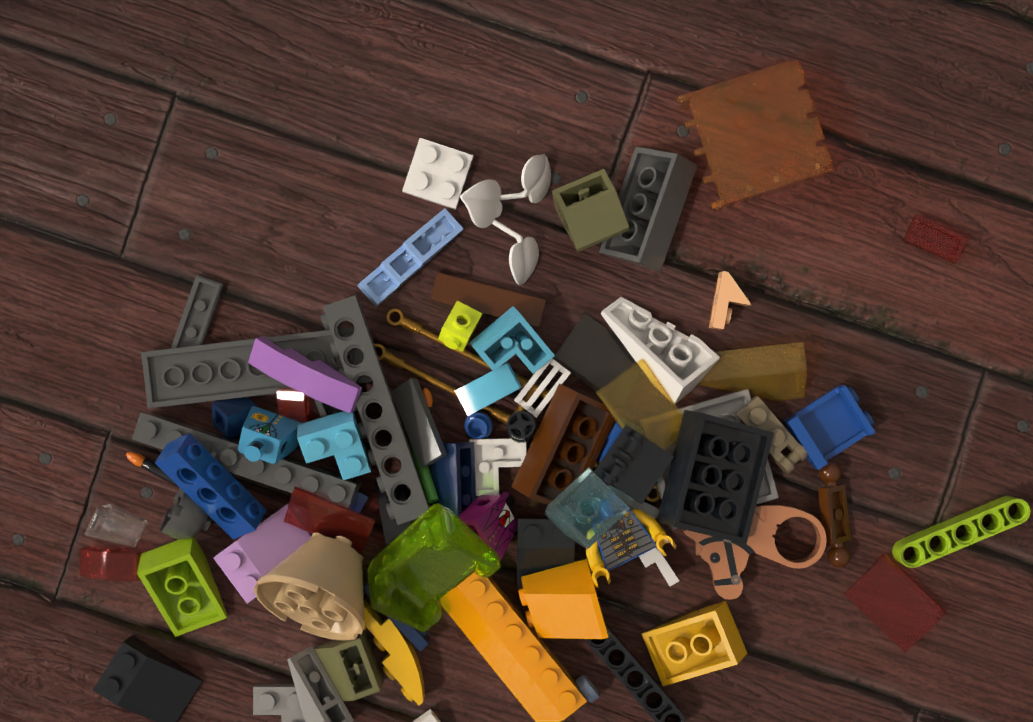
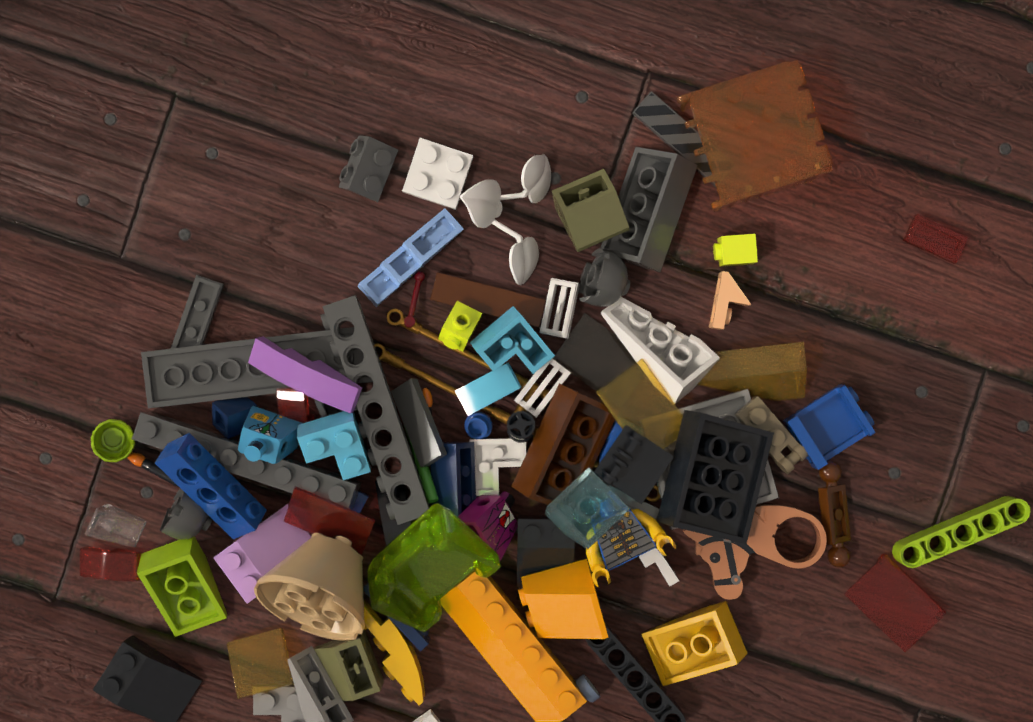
(112, 440): none -> lime hair
(260, 663): none -> clear yellow tile
(367, 167): none -> dark grey bracket
(409, 321): none -> dark red hinge
(569, 312): none -> white tile
(604, 279): none -> dark grey cylinder
(672, 131): none -> tile
(736, 250): none -> neon yellow brick

